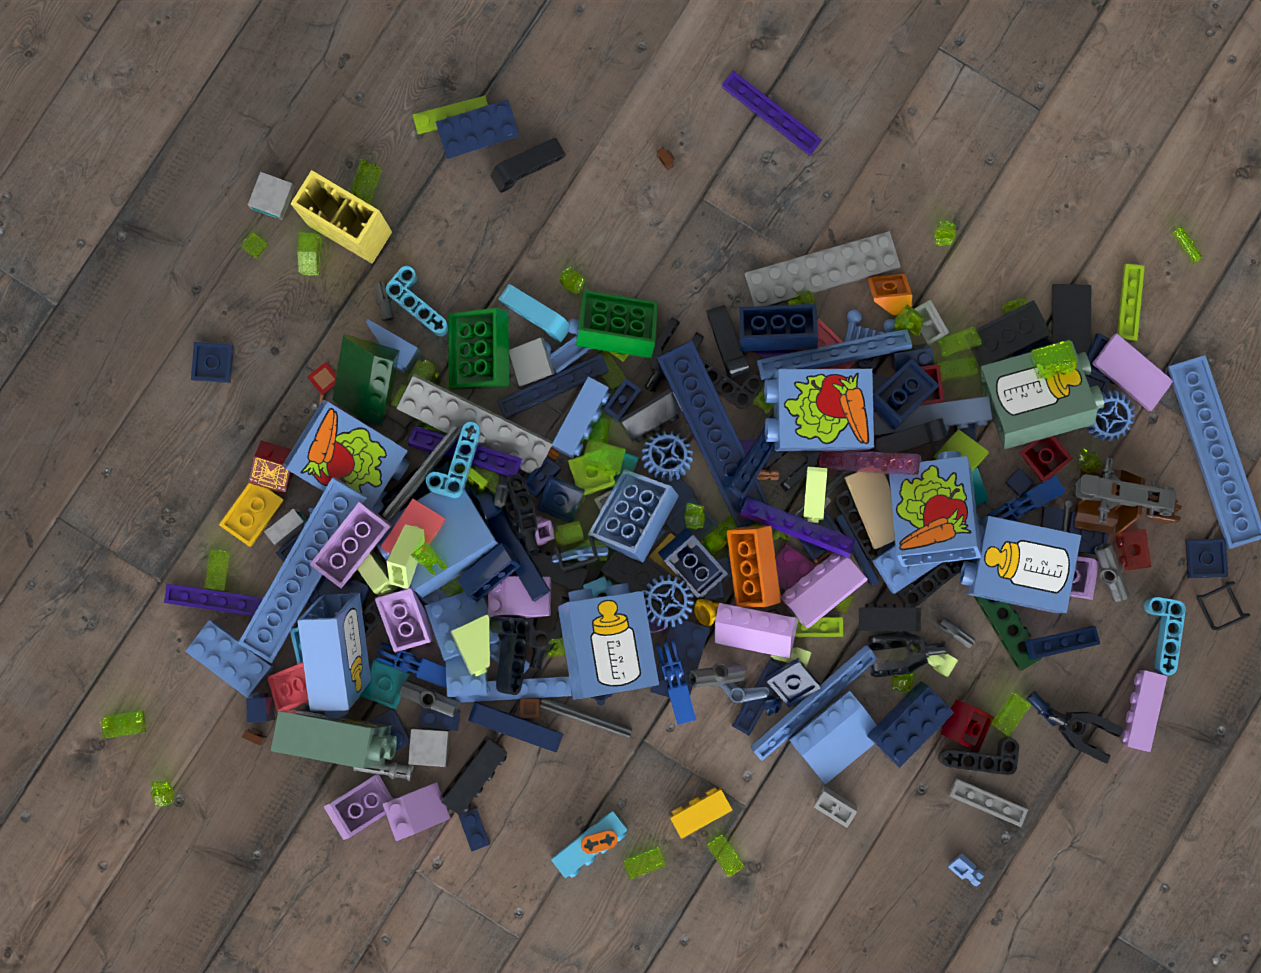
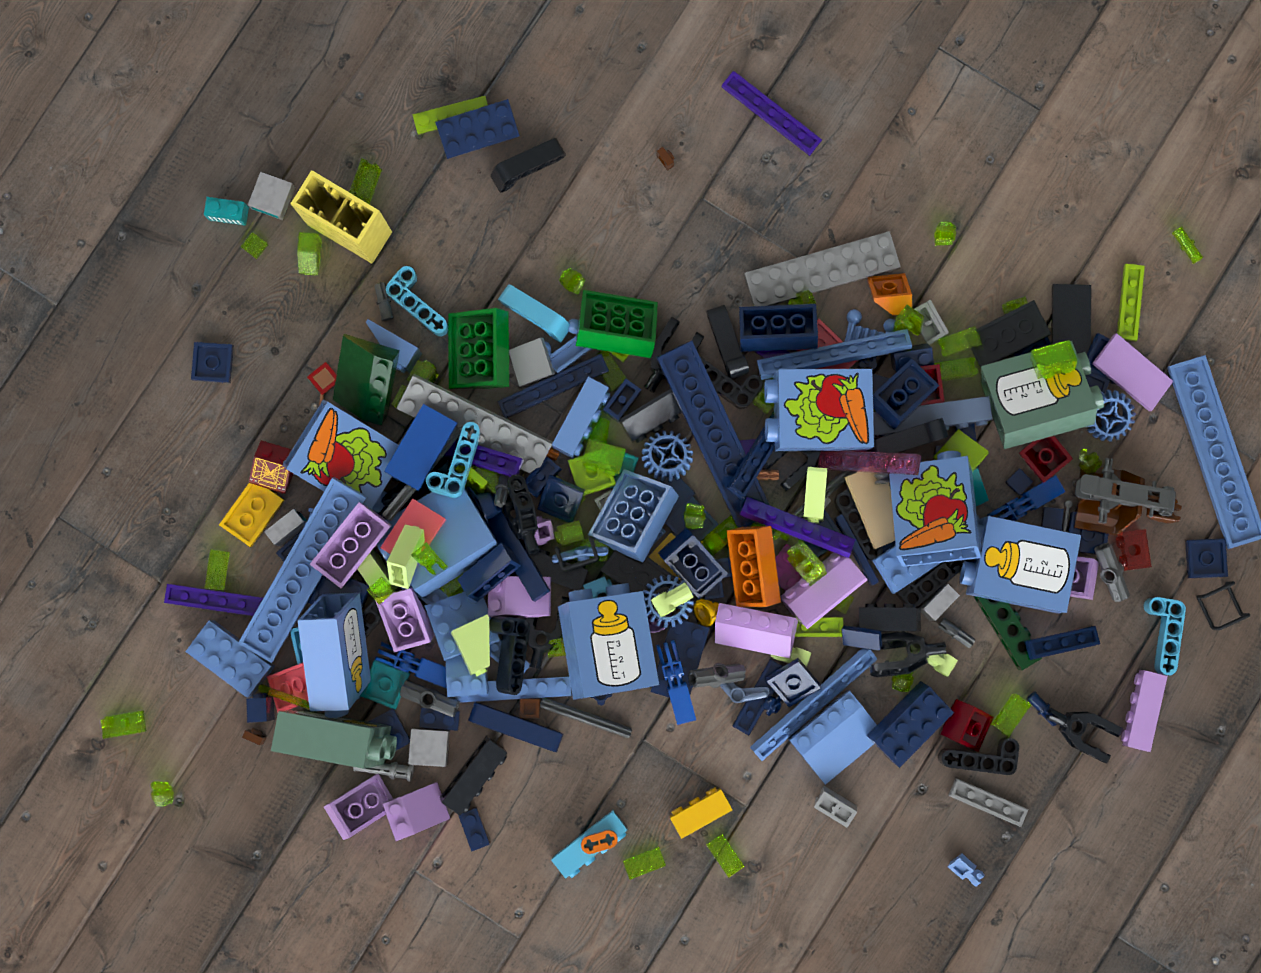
(226, 211): none -> teal brick
(284, 696): none -> clear neon green bar
(380, 590): none -> clear neon green tile
(420, 447): none -> blue tile
(668, 601): none -> yellowish green piece
(806, 563): none -> clear neon green hinge
(862, 638): none -> tile
(882, 478): none -> dark grey bush
(938, 602): none -> flat silver piece

